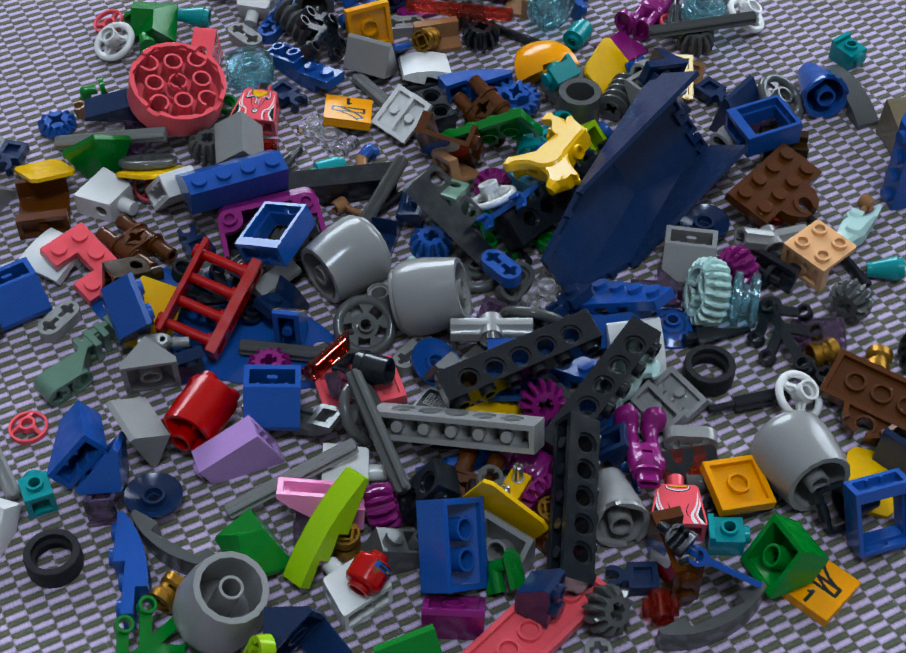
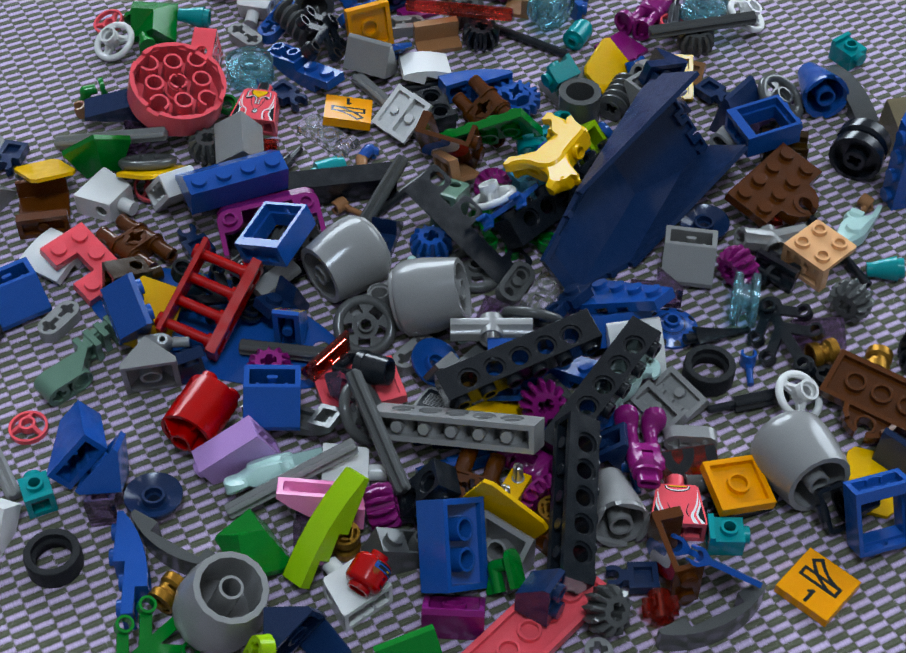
(65, 127): blue gear -> none
(141, 427): light grey slope -> none
(265, 469): none -> light aqua animal
(410, 211): dark blue slope -> none
(430, 36): pearl gold wheel -> none
(492, 469): dark grey bush -> none
(498, 270): blue beam -> none
(536, 56): light orange brick -> none
(677, 537): black piece -> none
(707, 291): light aqua gear -> none
(748, 364): none -> blue hand
(784, 556): green slope -> none
(860, 149): none -> black wheel

